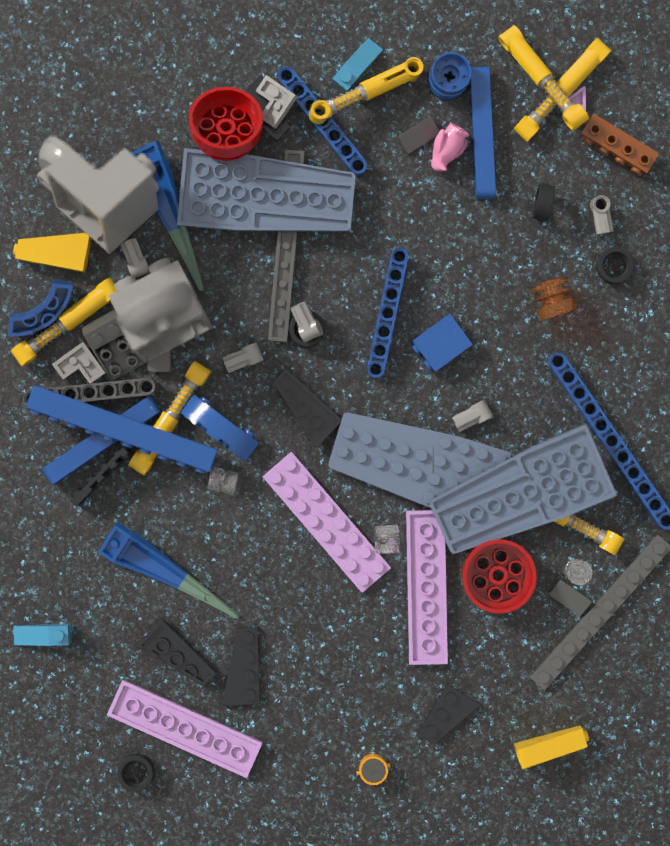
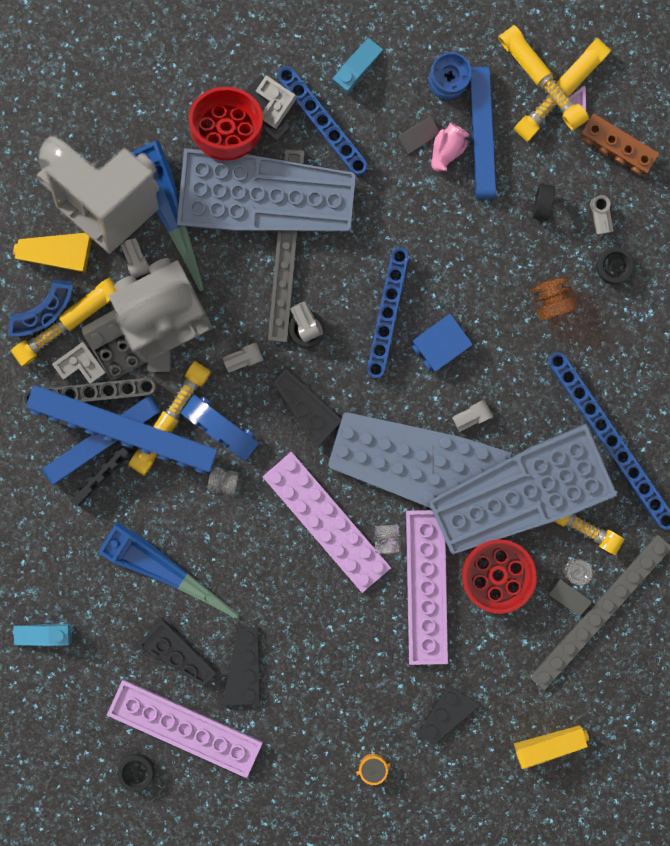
(368, 89): yellow piece -> none

